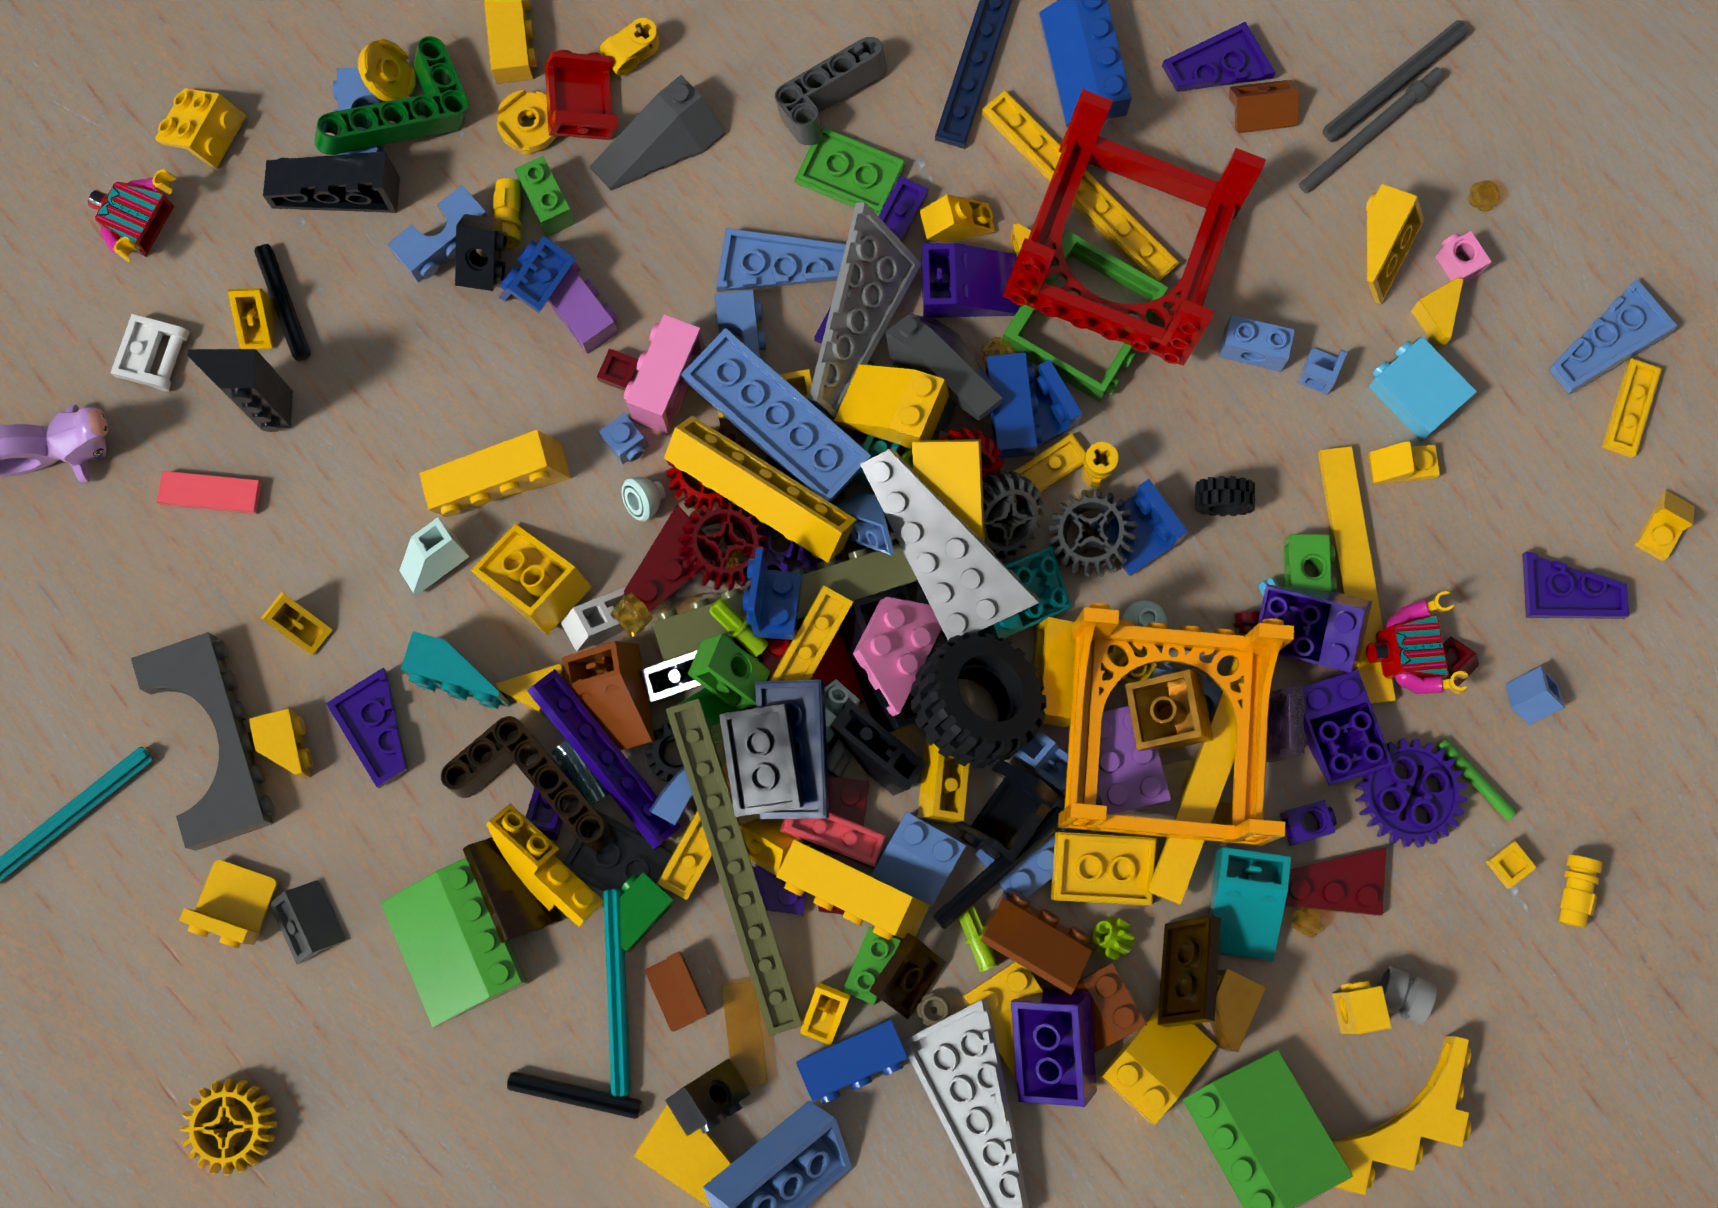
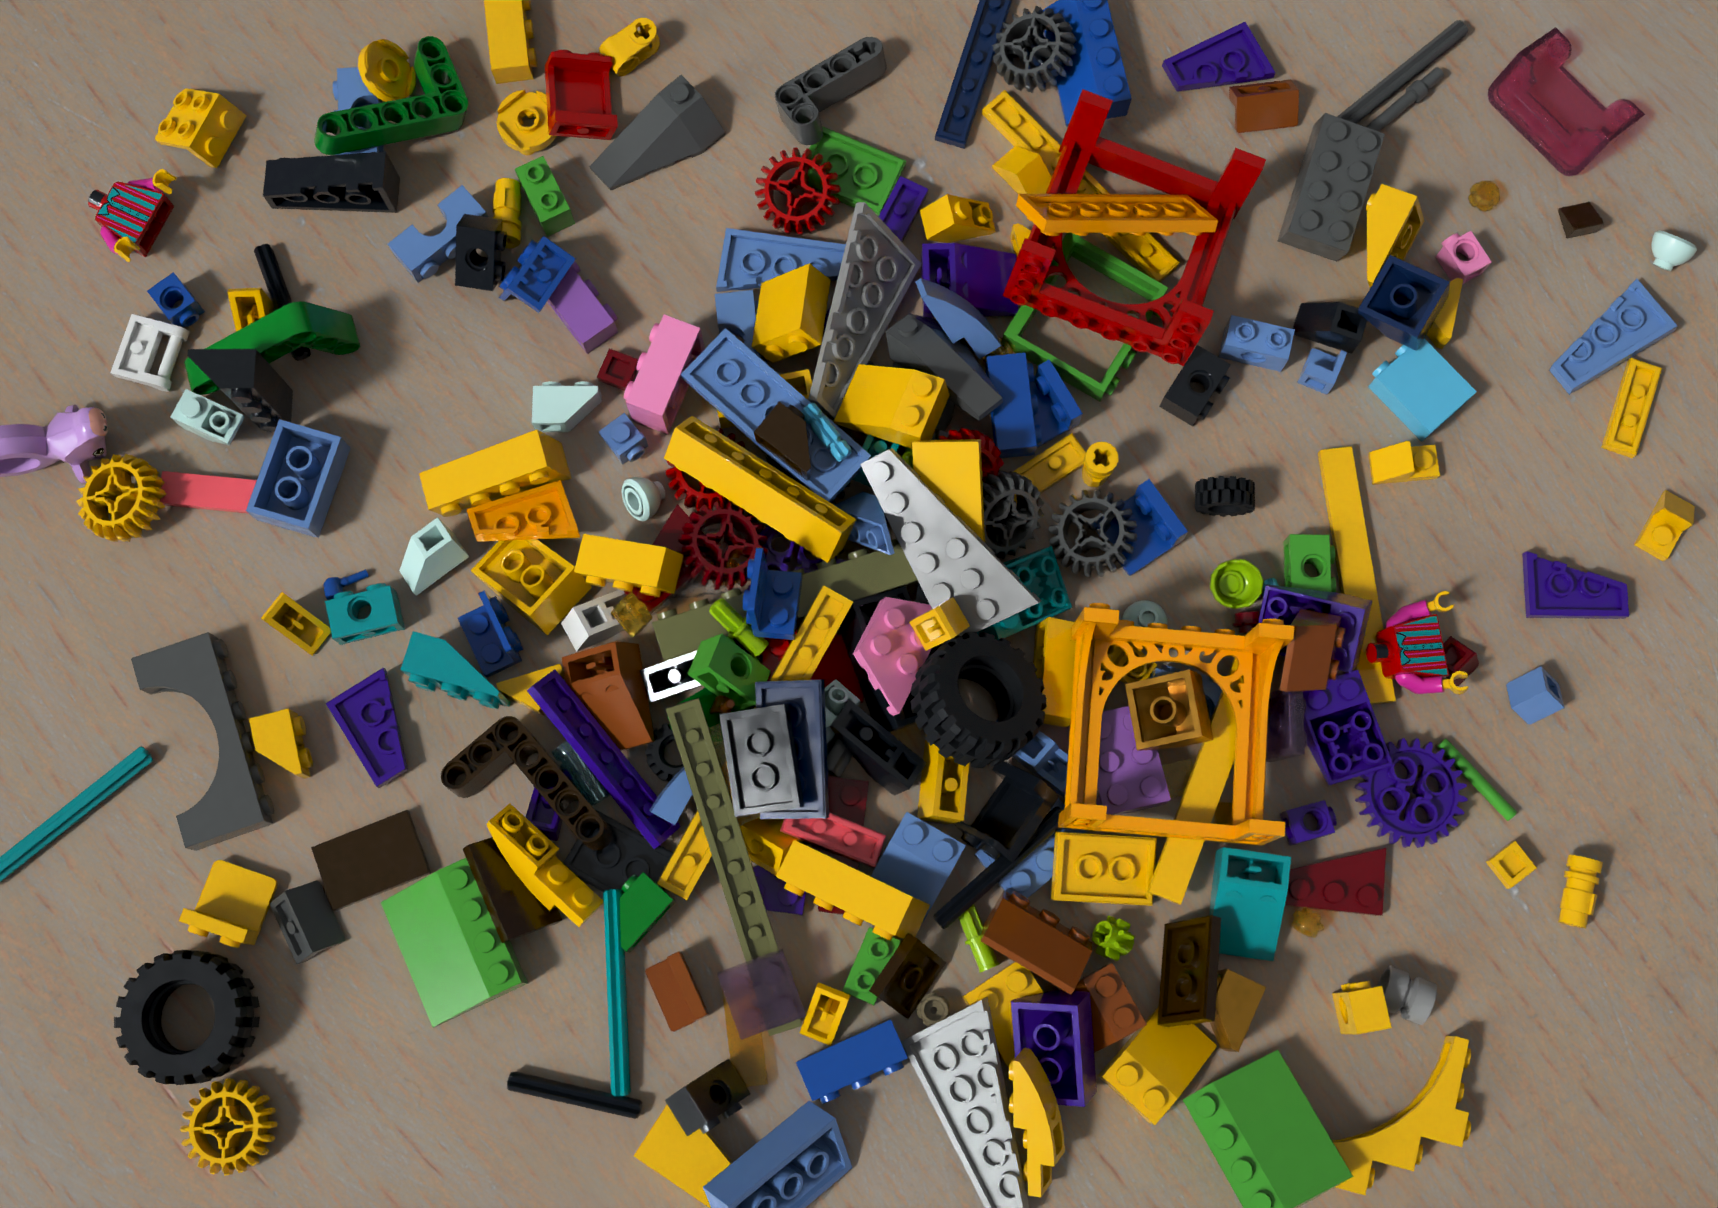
(129, 506): none -> yellow gear
(143, 1011): none -> black tyre
(167, 293): none -> blue brick
(207, 418): none -> light aqua slope
(282, 333): none -> green beam
(298, 478): none -> medium blue brick
(334, 585): none -> blue hand
(371, 860): none -> dark brown tile
(383, 619): none -> teal brick
(489, 637): none -> blue bracket
(525, 516): none -> light orange wing
(563, 407): none -> light aqua slope
(628, 565): none -> yellow brick
(722, 705): none -> reddish brown hand
(761, 994): none -> clear purple plate
(786, 438): none -> dark brown slope
(791, 313): none -> yellow brick
(800, 178): none -> red gear
(826, 432): none -> medium azure axle
(939, 624): none -> yellow slope
(959, 318): none -> medium blue slope
(1023, 171): none -> yellow slope
(1038, 1113): none -> yellow slope
(1042, 58): none -> dark grey gear
(1115, 214): none -> light orange plate
(1200, 368): none -> black brick
(1236, 583): none -> lime hair
(1311, 654): none -> dark orange slope
(1330, 324): none -> black slope
(1331, 187): none -> dark grey brick
(1404, 302): none -> dark blue slope
(1556, 109): none -> clear pink windscreen
(1580, 220): none -> dark brown slope
(1671, 250): none -> light aqua brick

